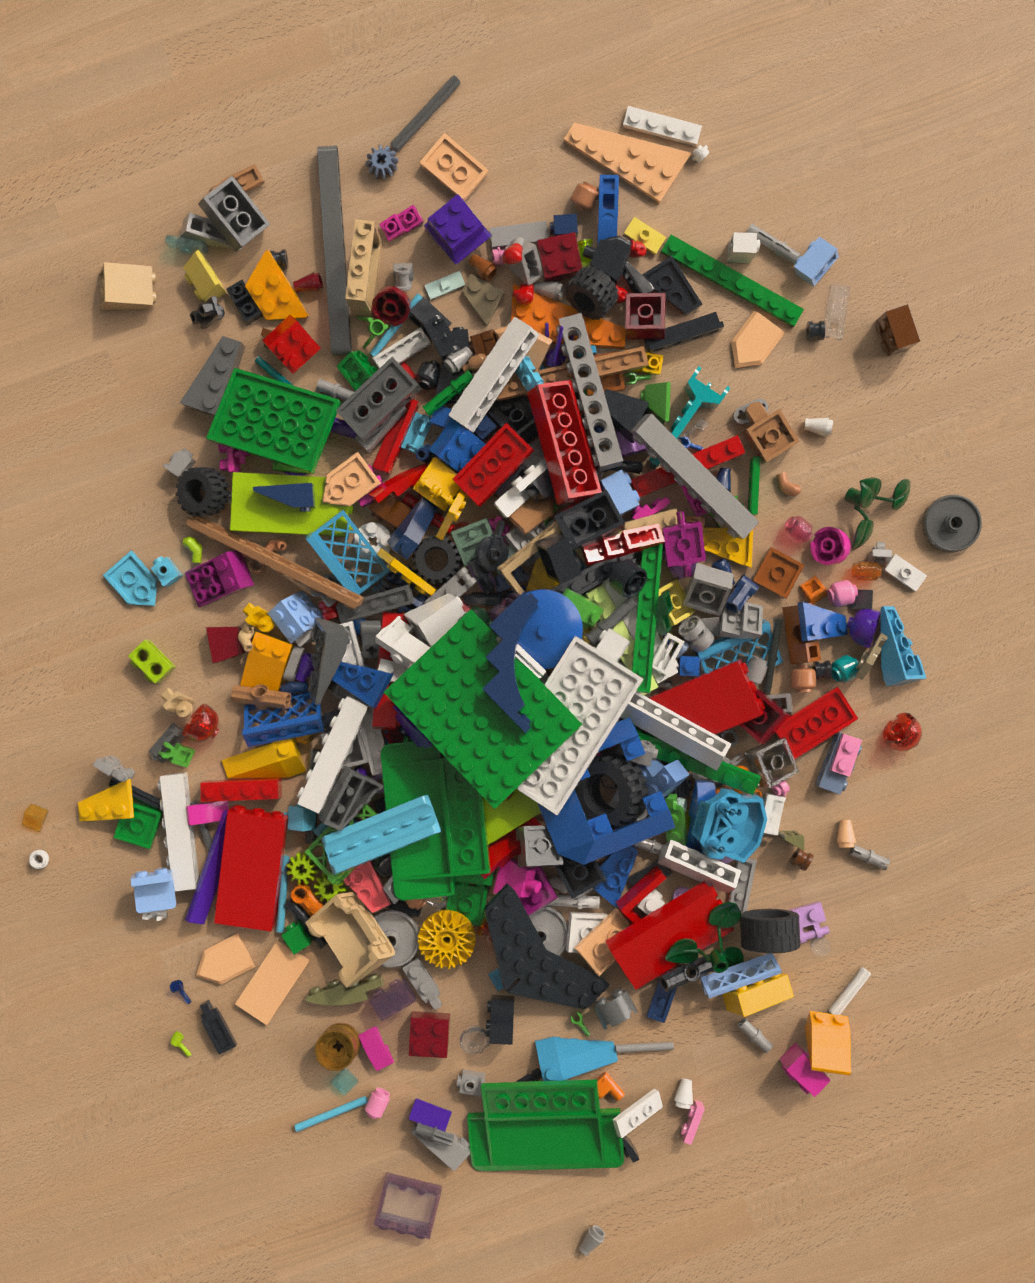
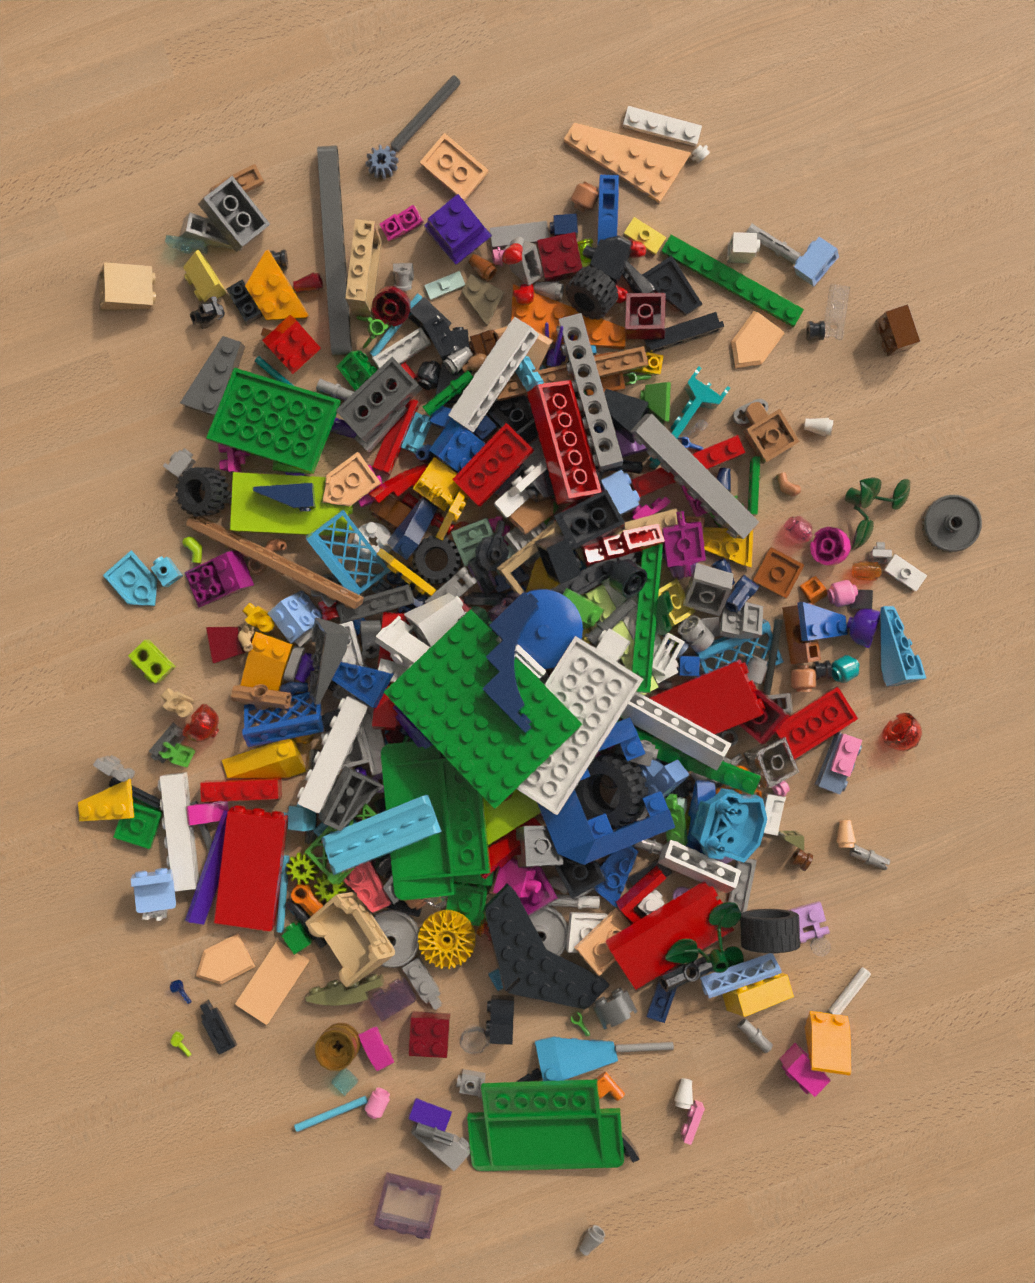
(34, 817): clear yellow slope -> none
(35, 863): white plate -> none
(637, 1113): white plate -> none
(868, 658): dark tan wing -> none

